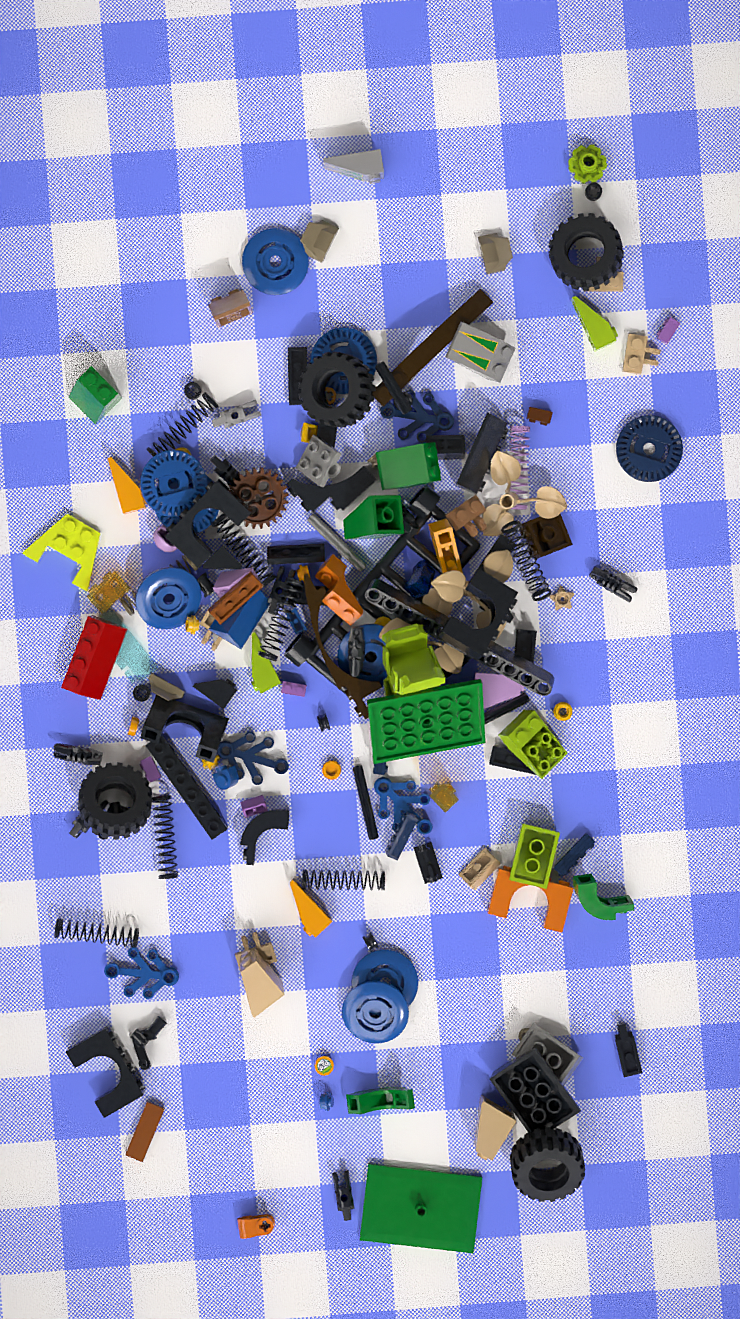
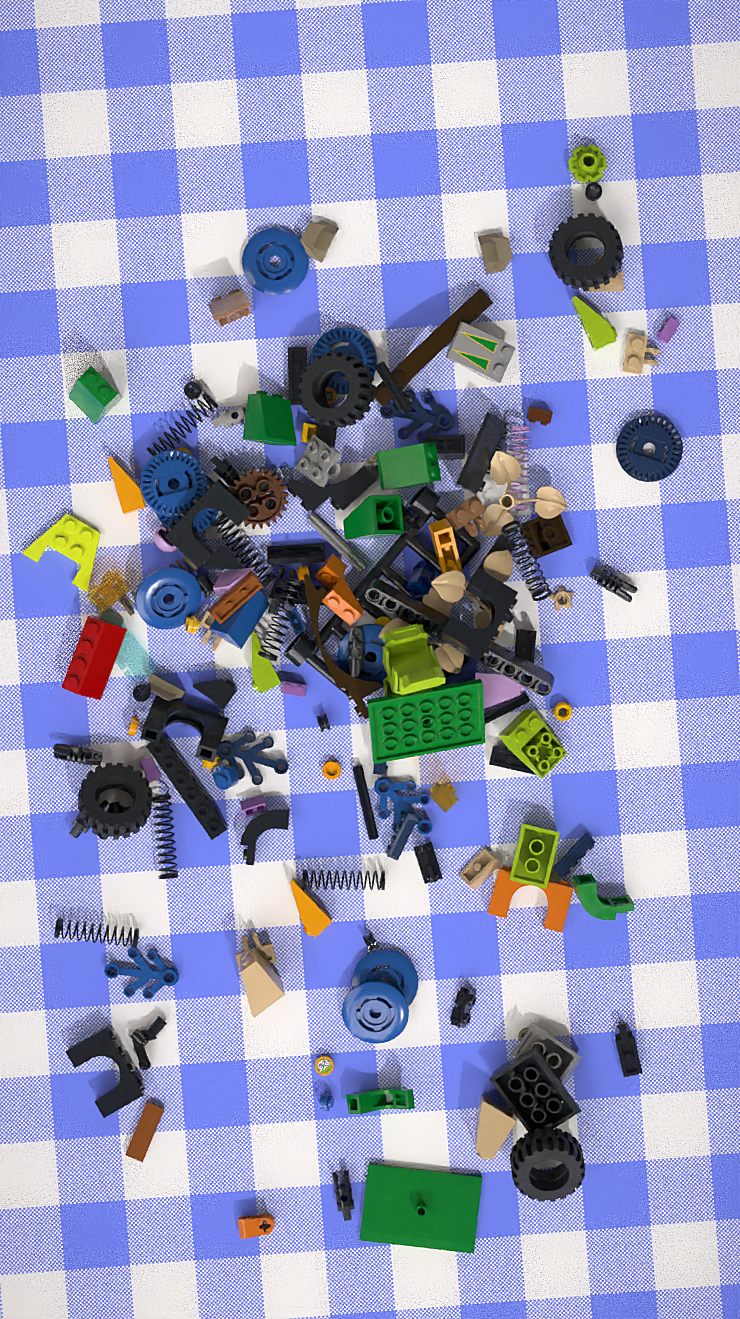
(269, 420): none -> green slope
(362, 166): light grey slope -> none
(462, 1015): none -> black hinge

